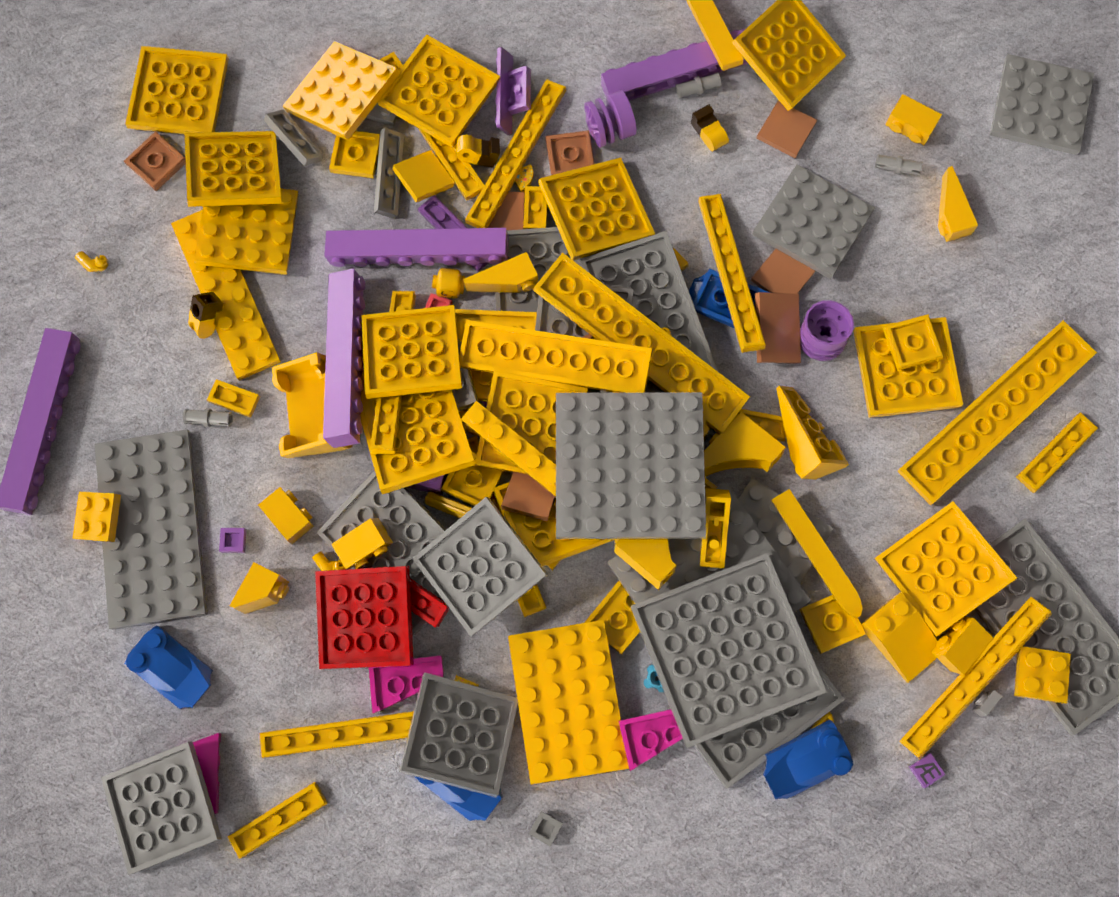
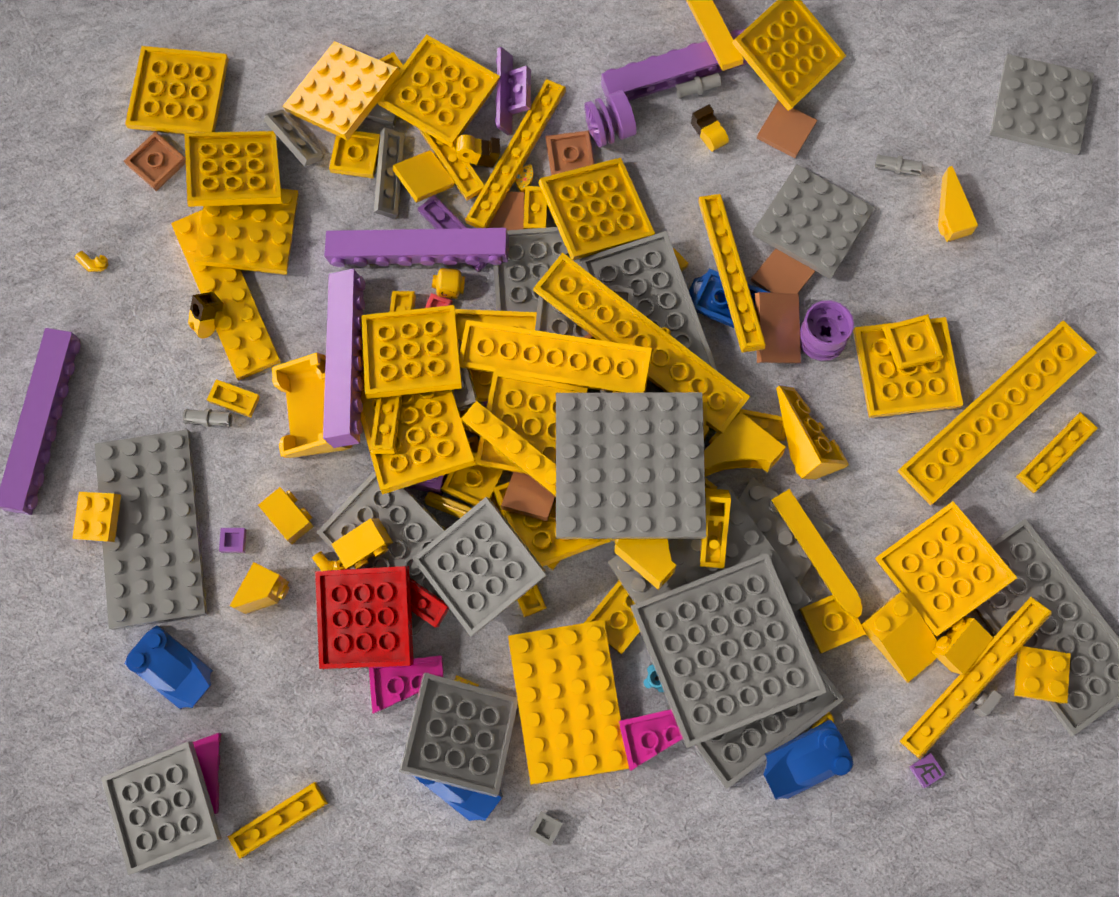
(335, 734): yellow tile -> none
(509, 277): yellow slope -> none
(913, 119): yellow brick -> none

